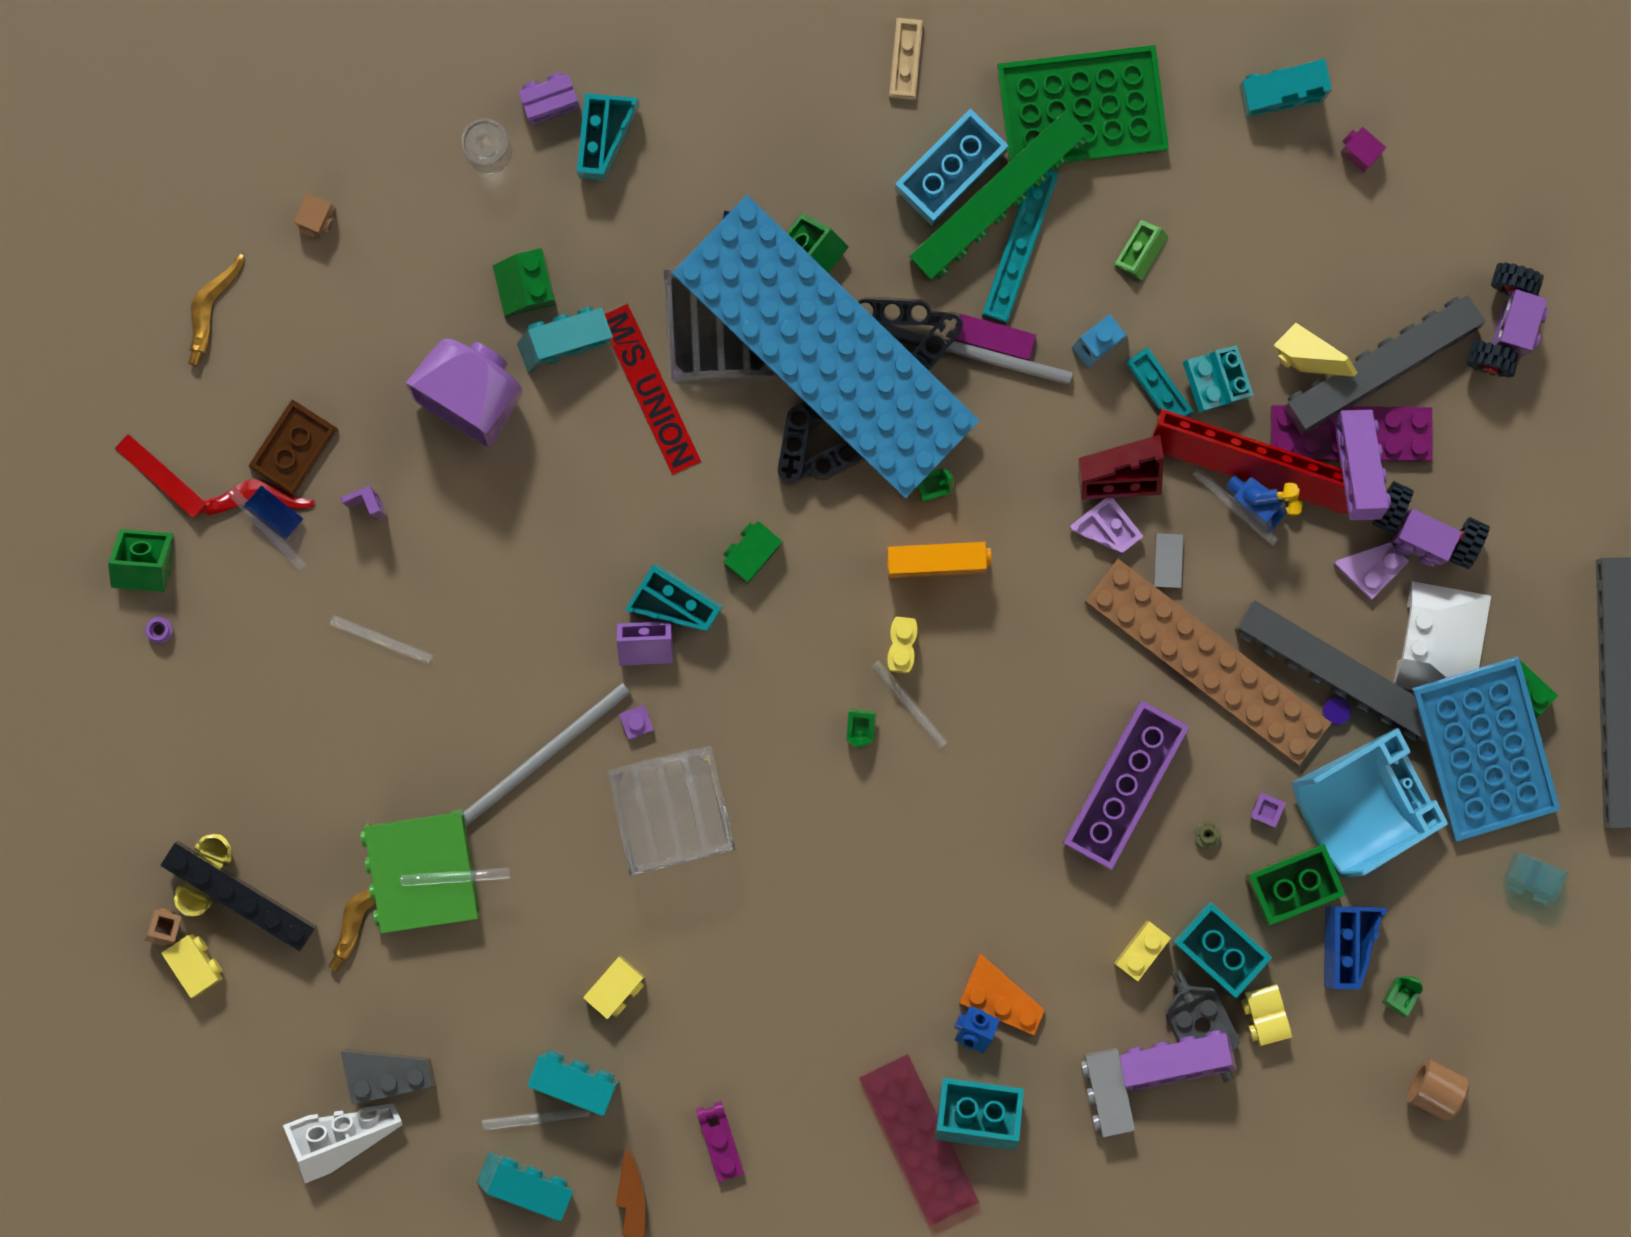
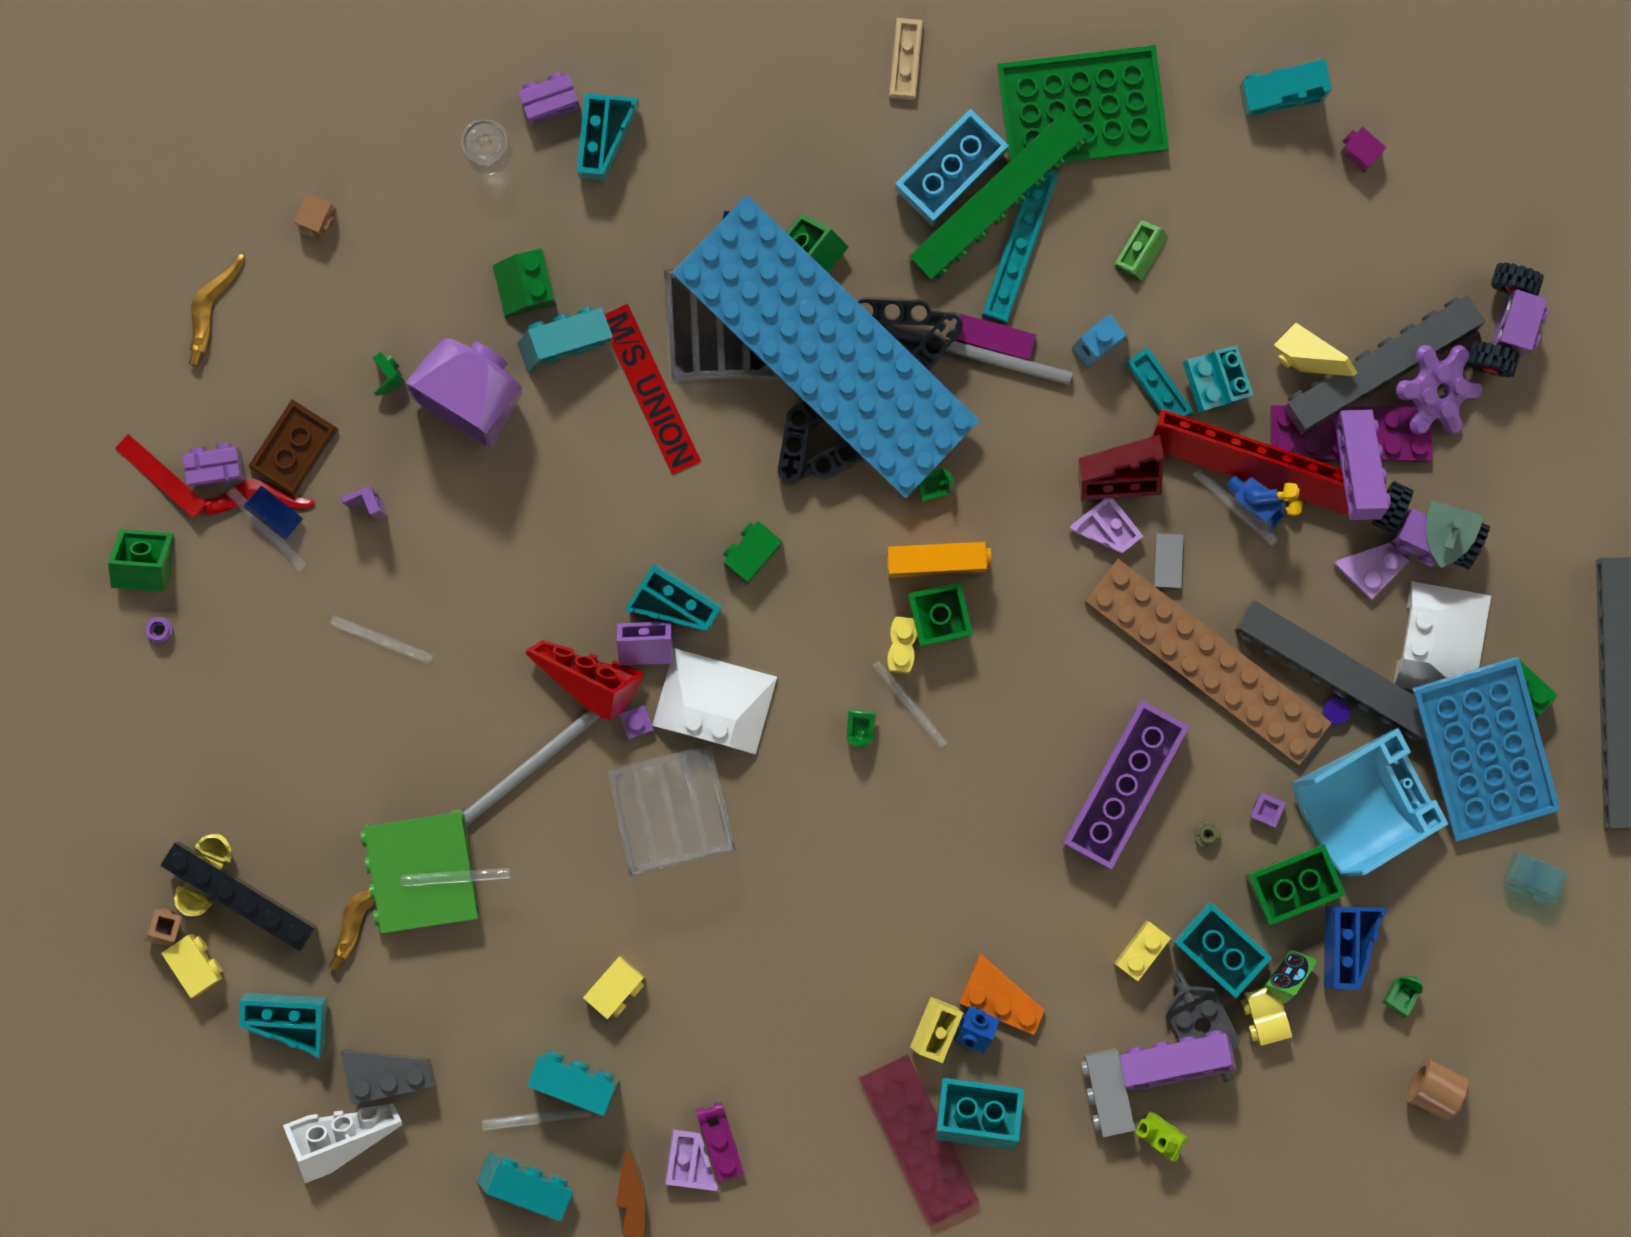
(213, 466): none -> medium lavender brick
(287, 1018): none -> teal wedge
(388, 366): none -> green plate
(593, 683): none -> red wedge
(688, 1162): none -> lavender wing
(714, 701): none -> white slope
(936, 1030): none -> light yellow brick
(940, 614): none -> green slope
(1161, 1136): none -> lime hips
(1290, 975): none -> slope
(1424, 389): none -> medium lavender plate
(1450, 531): none -> sand green shield

